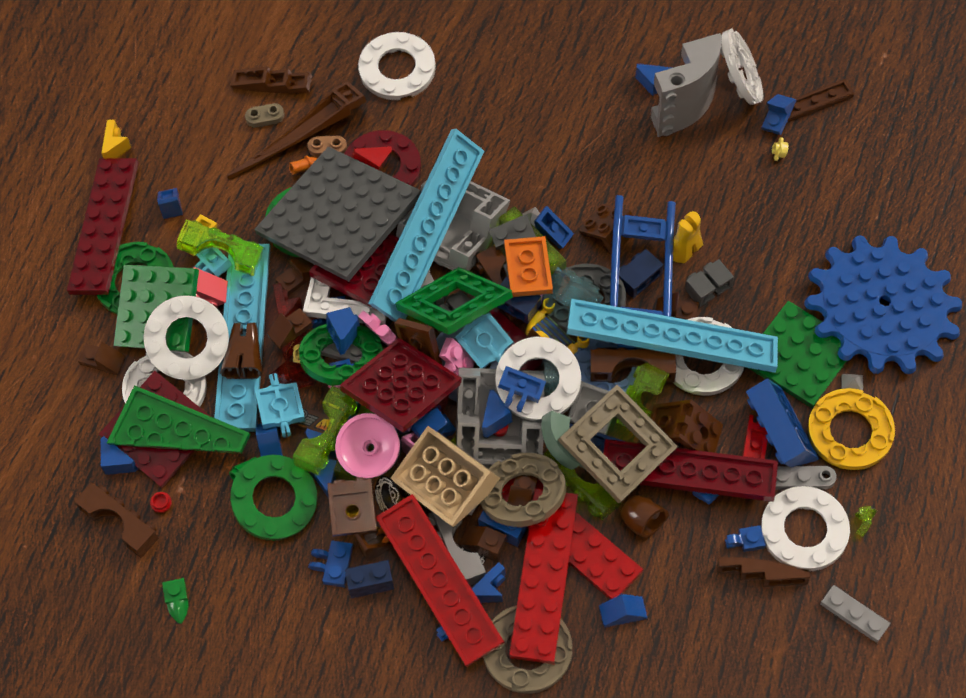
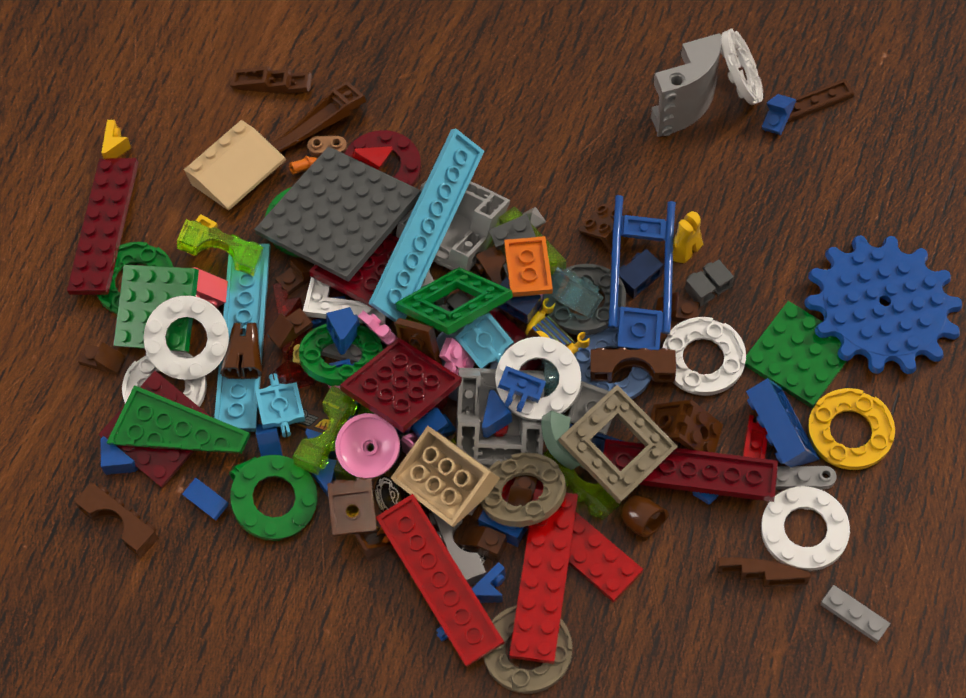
(160, 502): red plate -> none
(169, 203): blue slope -> none
(176, 598): green plate -> none
(205, 498): none -> blue slope
(213, 261): medium azure hinge -> none
(234, 165): none -> tan slope
(264, 115): dark tan plate -> none
(337, 561): blue hinge -> none
(369, 579): dark blue brick -> none
(396, 88): white plate -> none
(550, 225): blue slope -> none
(622, 610): blue slope -> none
(645, 75): blue slope -> none
(647, 379): clear neon green arch -> none
(672, 335): medium azure plate -> none
(749, 538): blue plate -> none
(780, 149): light yellow plate -> none
(852, 381): light grey slope -> none
(866, 515): clear neon green plate -> none

